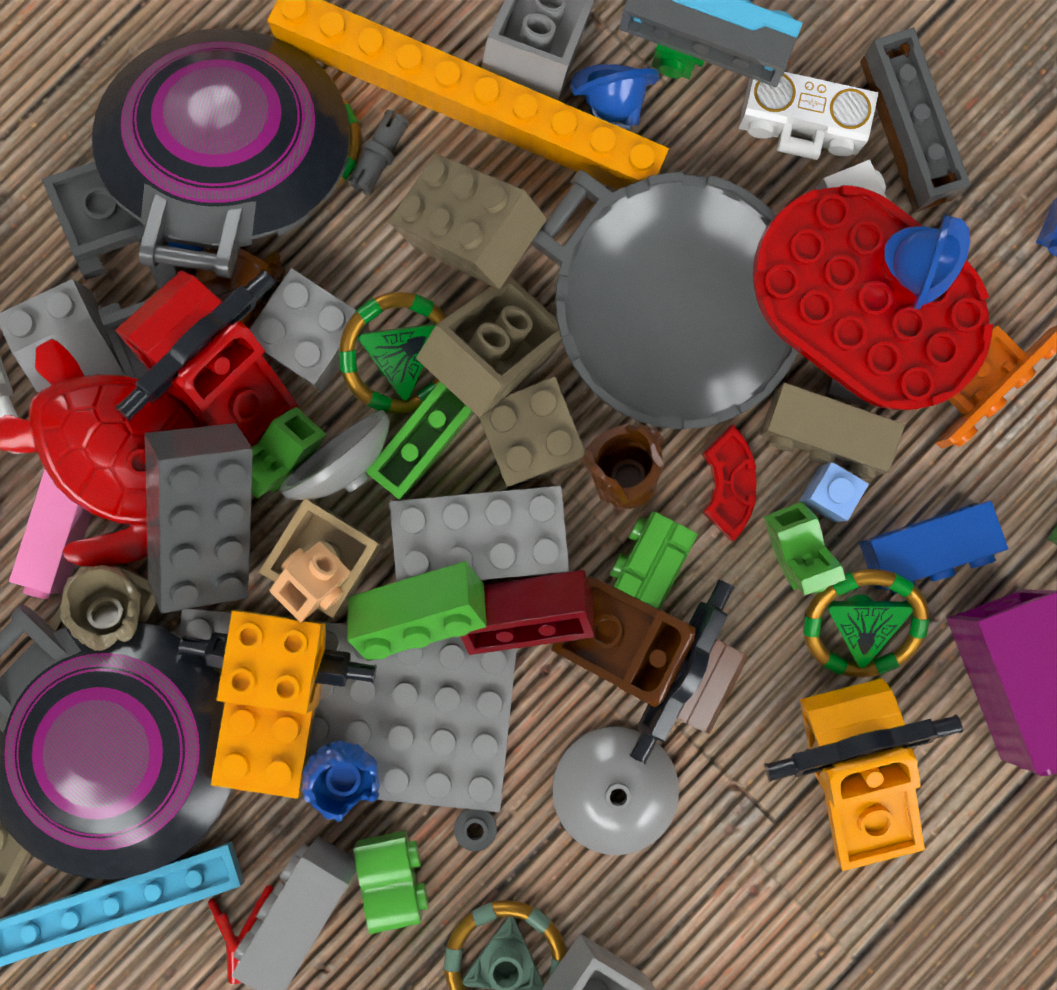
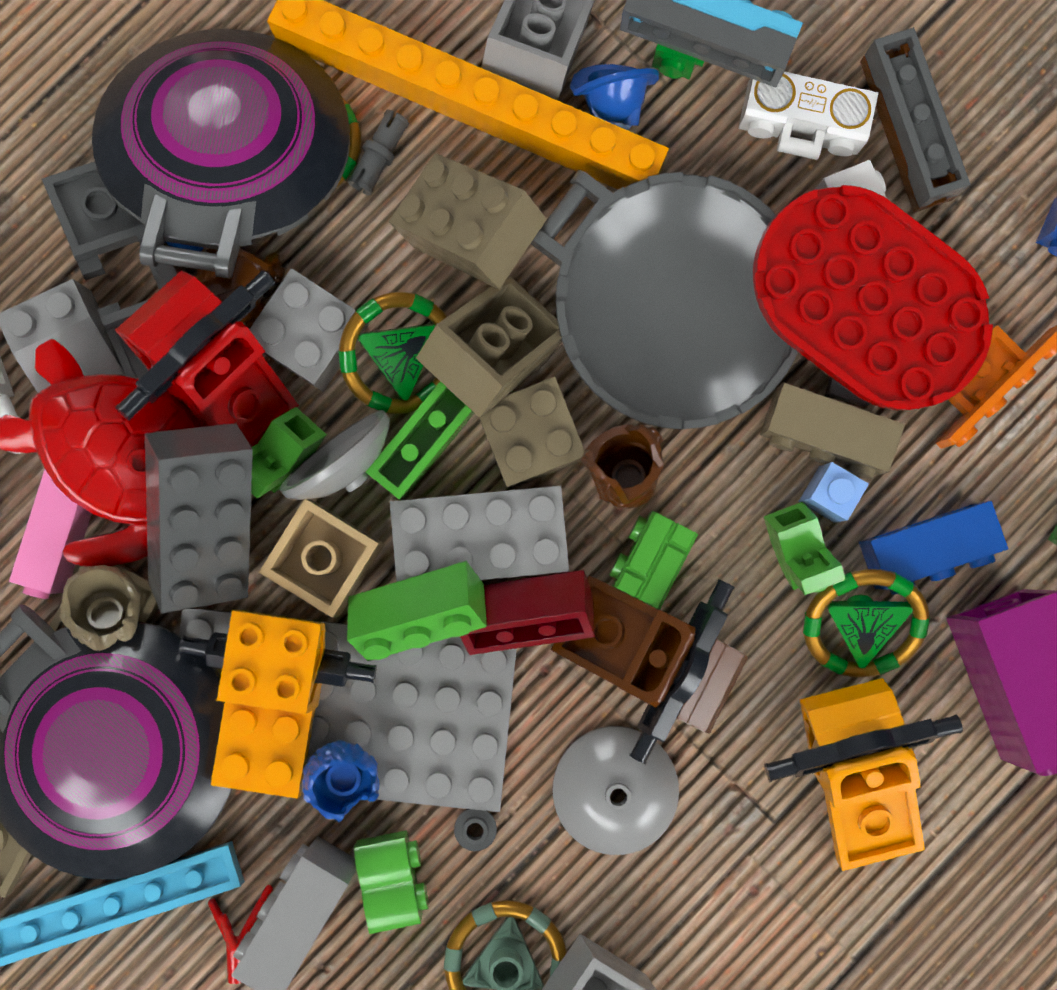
(310, 581): light nougat brick -> none
(734, 483): red tile -> none
(928, 257): blue helmet -> none

